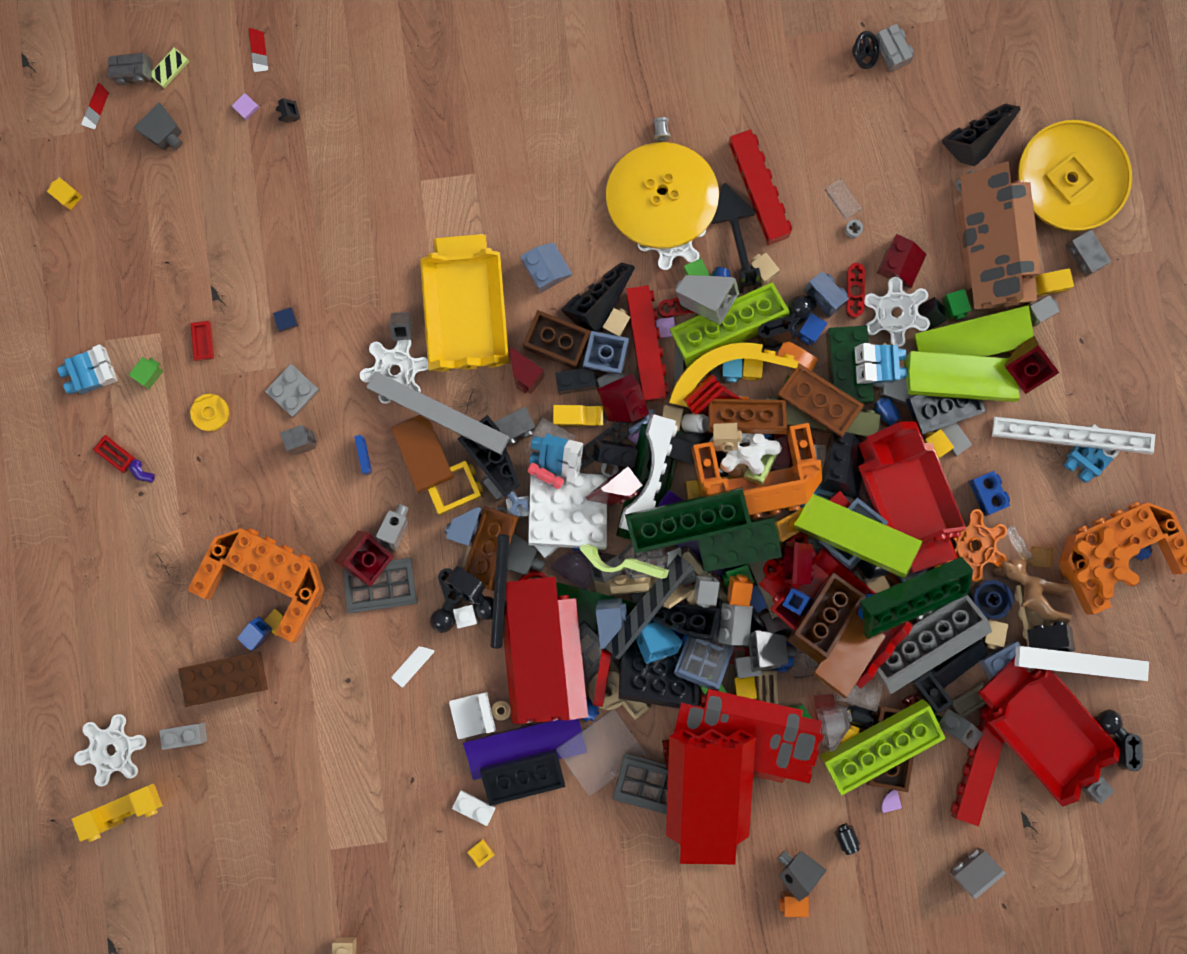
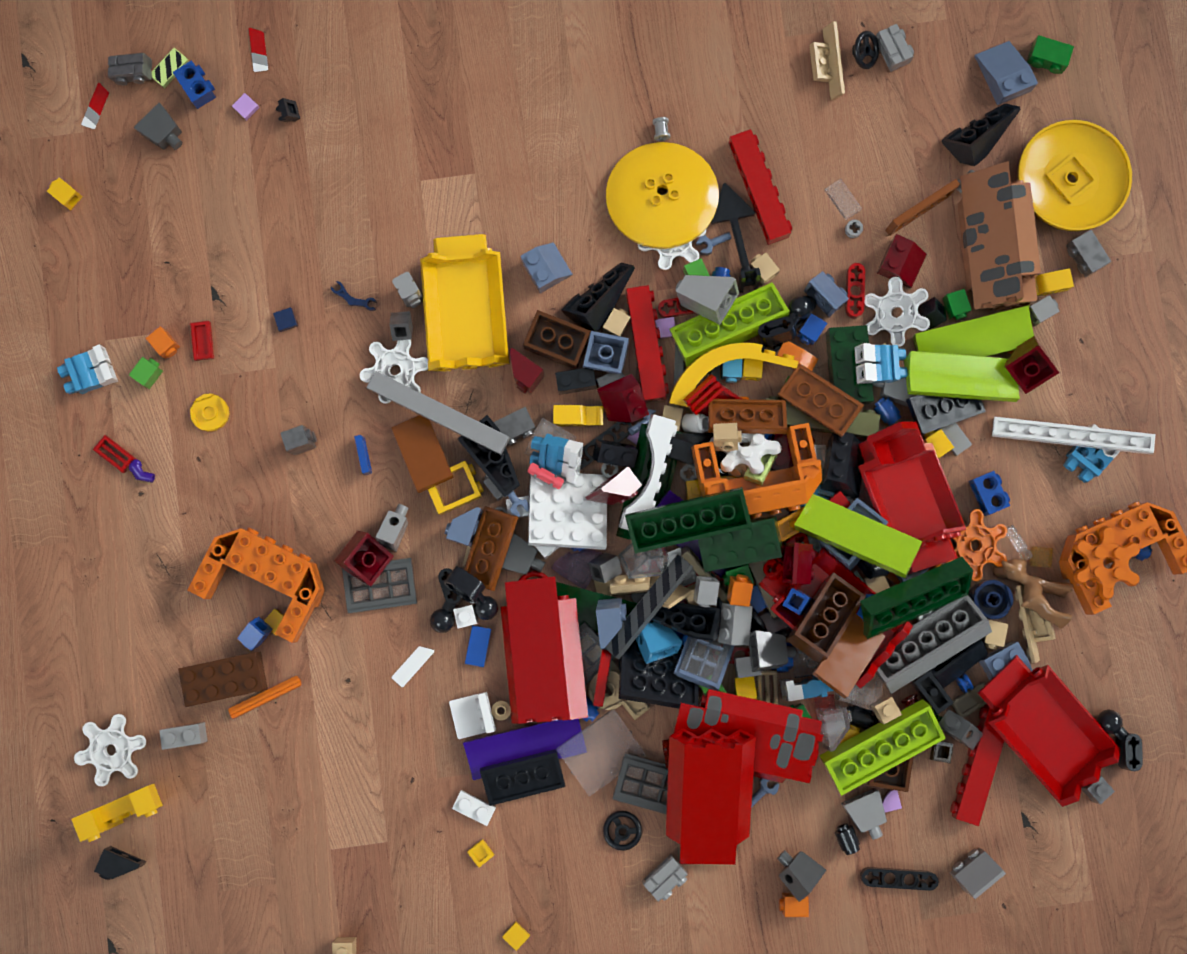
(116, 863): none -> black slope
(163, 343): none -> orange brick
(193, 85): none -> blue brick
(264, 697): none -> orange axle
(292, 390): light grey plate -> none
(351, 300): none -> dark blue piece
(408, 290): none -> light grey brick
(478, 646): none -> blue tile
(499, 591): black axle -> none
(516, 935): none -> yellow tile
(591, 553): yellowish green piece -> none
(622, 837): none -> black piece
(665, 878): none -> light grey brick
(684, 469): none -> light grey bush
(712, 242): none -> sand blue bar
(764, 790): none -> sand blue bar
(802, 690): none -> hips
(827, 61): none -> tan bracket
(867, 812): none -> light grey torso
(886, 709): none -> tan brick
(899, 875): none -> black beam
(922, 207): none -> dark orange tile
(942, 752): none -> dark brown brick
(964, 683): none -> blue bush
(1006, 72): none -> sand blue slope
(1050, 54): none -> green brick
(1055, 637): black brick -> none
(1081, 663): white tile -> none

